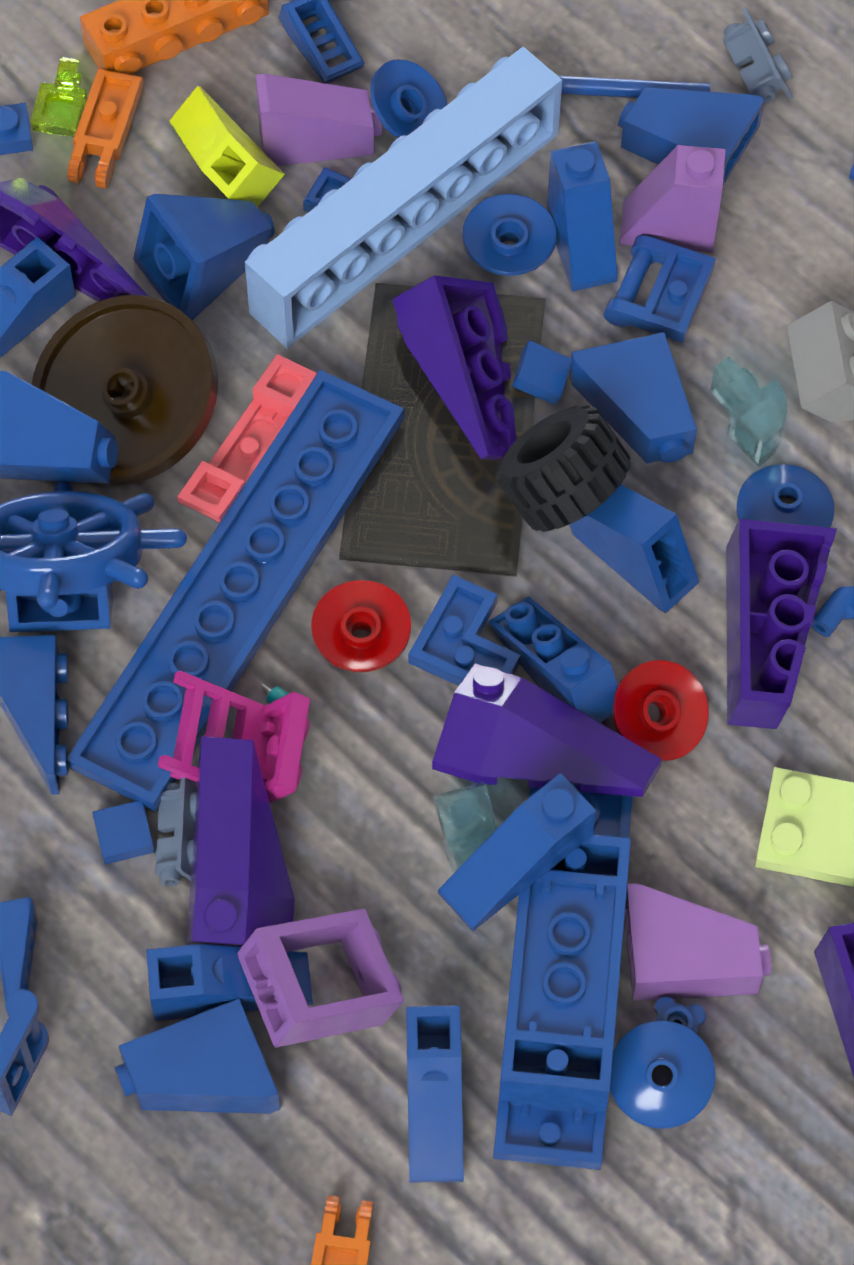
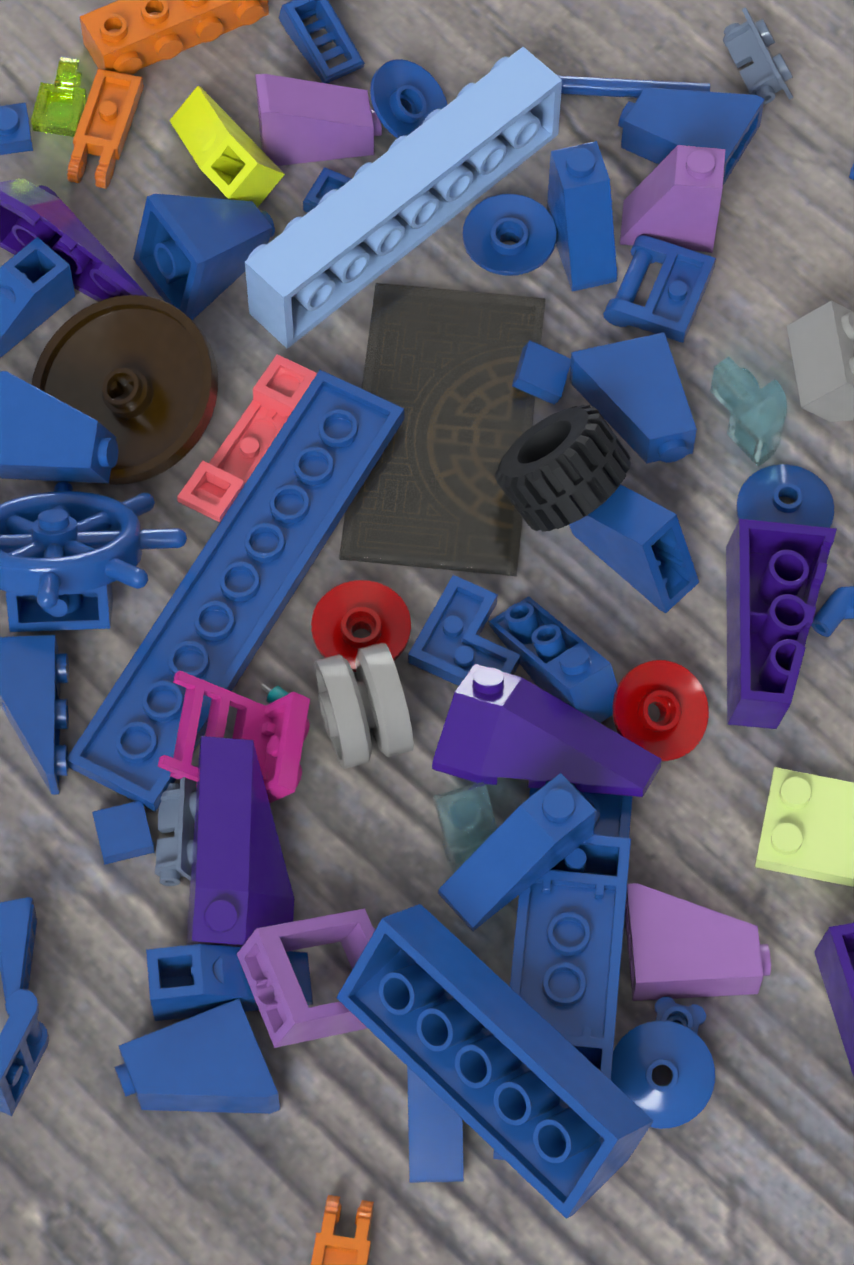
(371, 703): none -> light grey wheel
(457, 340): dark purple wedge -> none
(493, 1059): none -> blue slope

